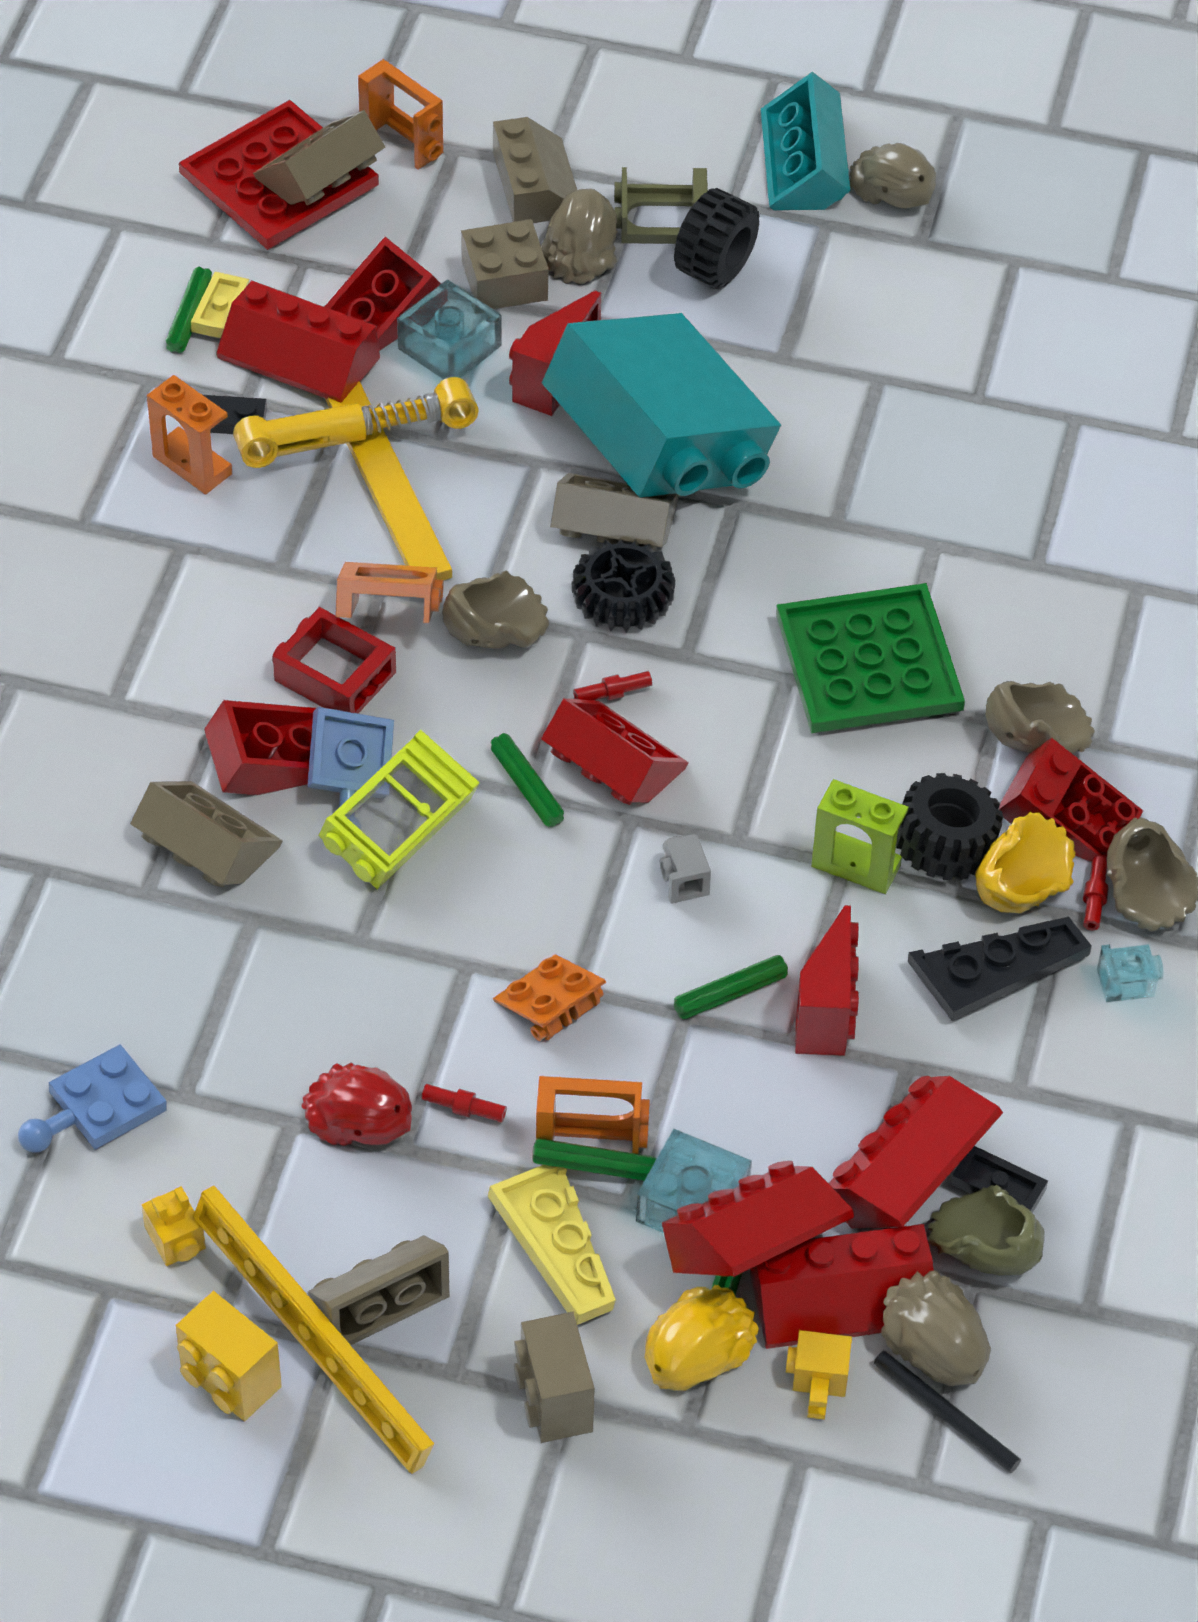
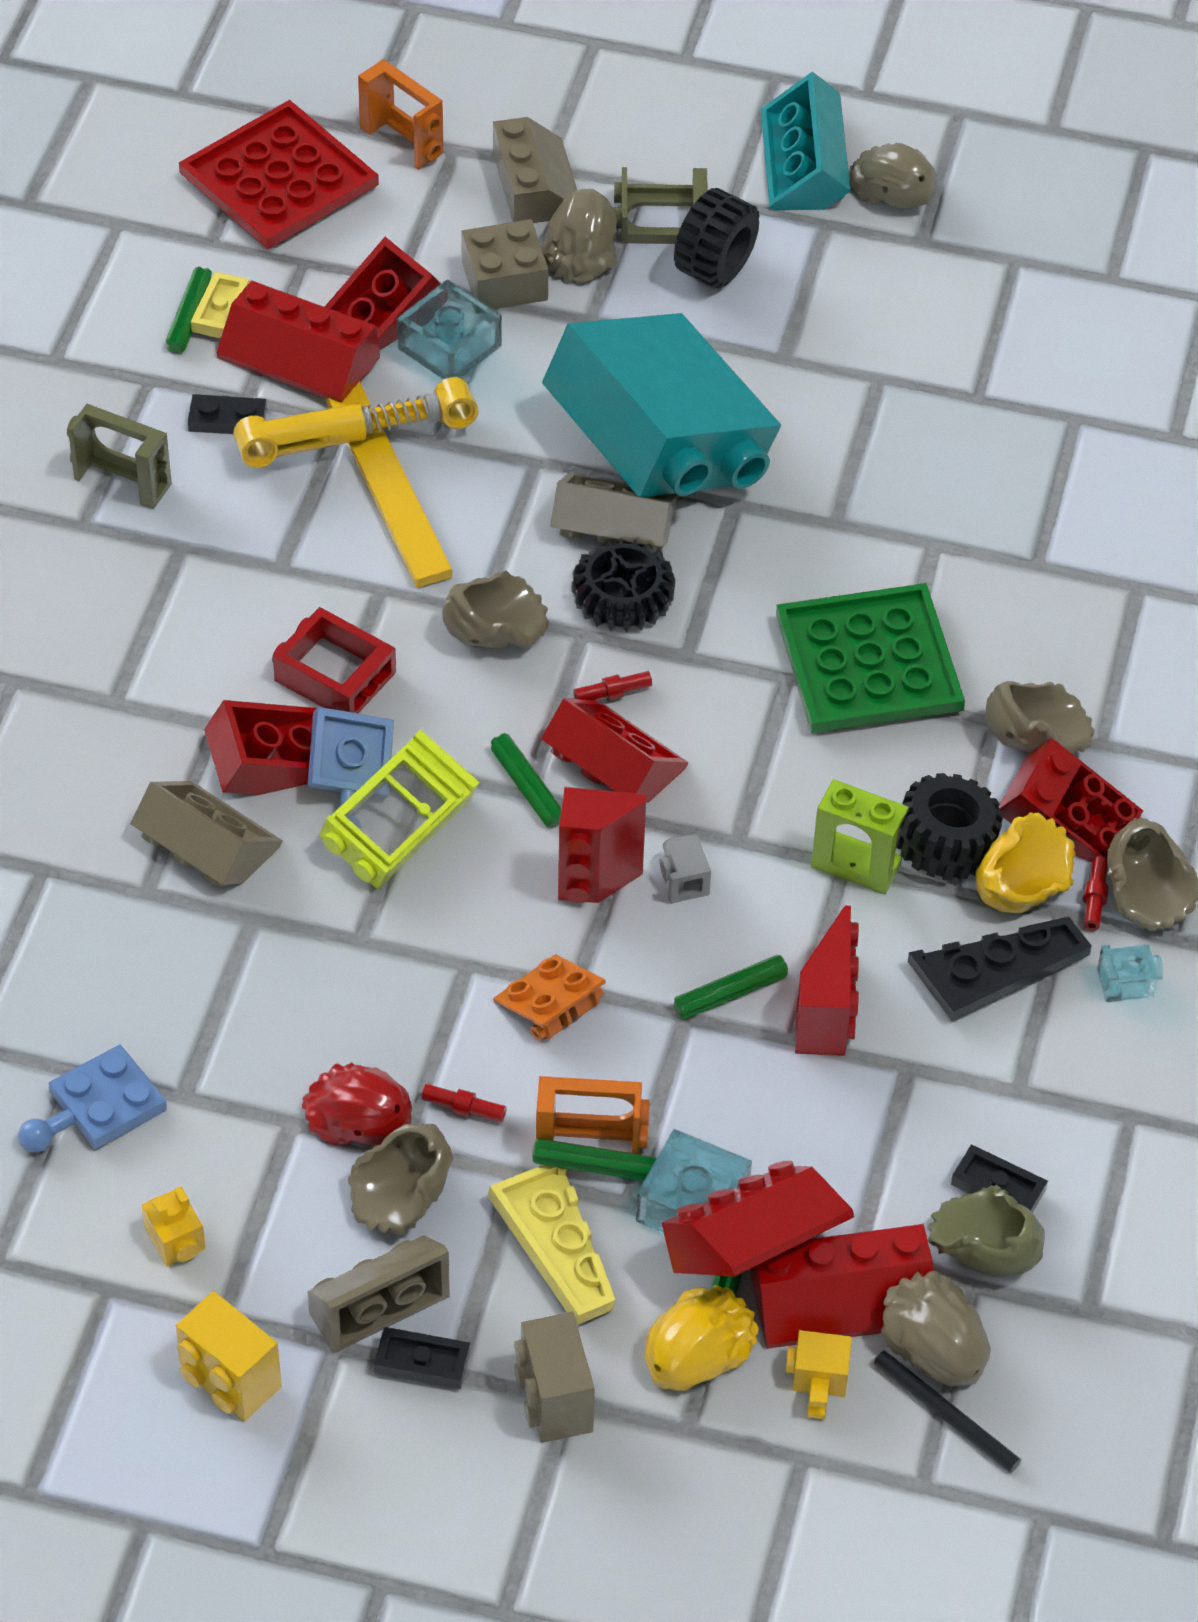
(148, 467): none -> olive panel
(187, 450): orange panel -> none
(313, 1330): yellow tile -> none
(322, 159): dark tan slope -> none
(390, 581): orange panel -> none
(400, 1178): none -> dark tan piece
(422, 1357): none -> black plate
(536, 348): red slope -> none
(599, 843): none -> red slope
(912, 1151): red slope -> none

